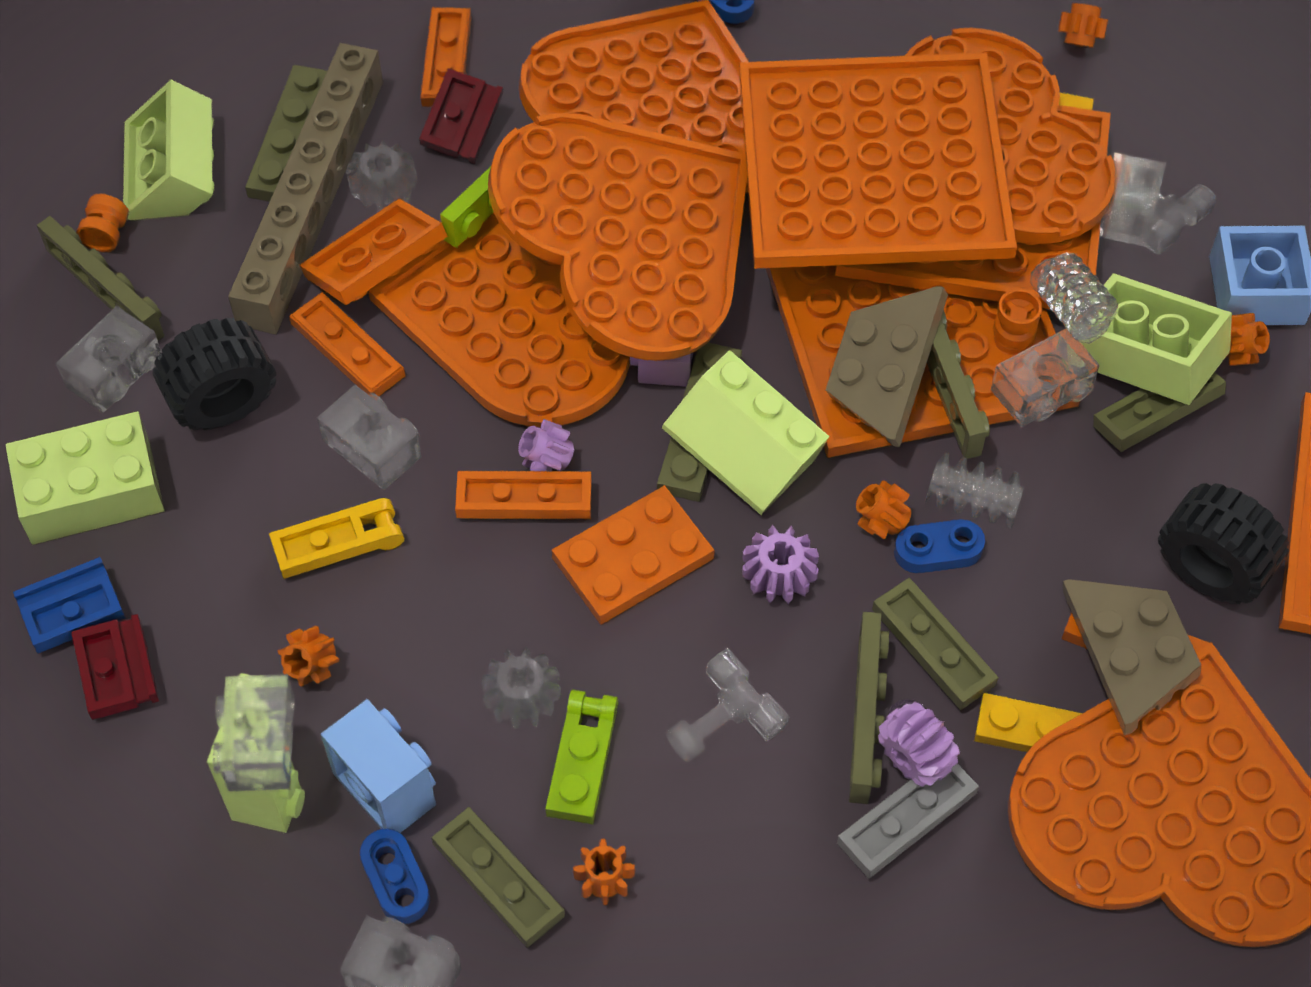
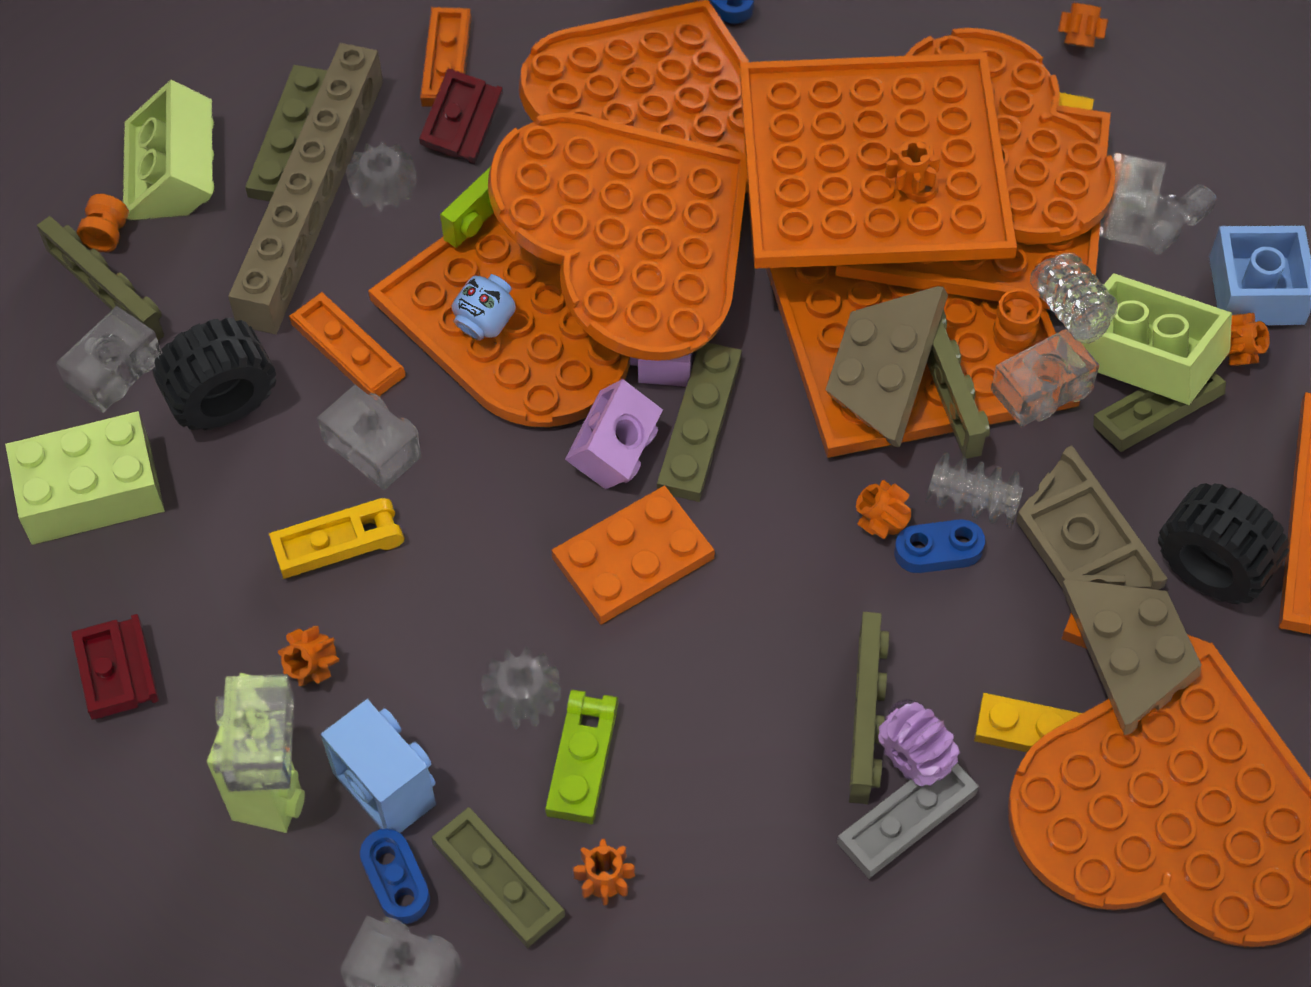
(68, 603): blue plate -> none
(373, 251): orange plate -> none
(483, 307): none -> light blue head
(523, 495): orange plate -> none
(546, 447): lavender gear -> none
(597, 450): none -> lavender brick
(736, 702): clear bar -> none
(745, 432): yellowish green slope -> none
(794, 553): lavender gear -> none
(912, 166): none -> orange gear
(935, 643): olive plate -> none
(1083, 531): none -> dark tan wing

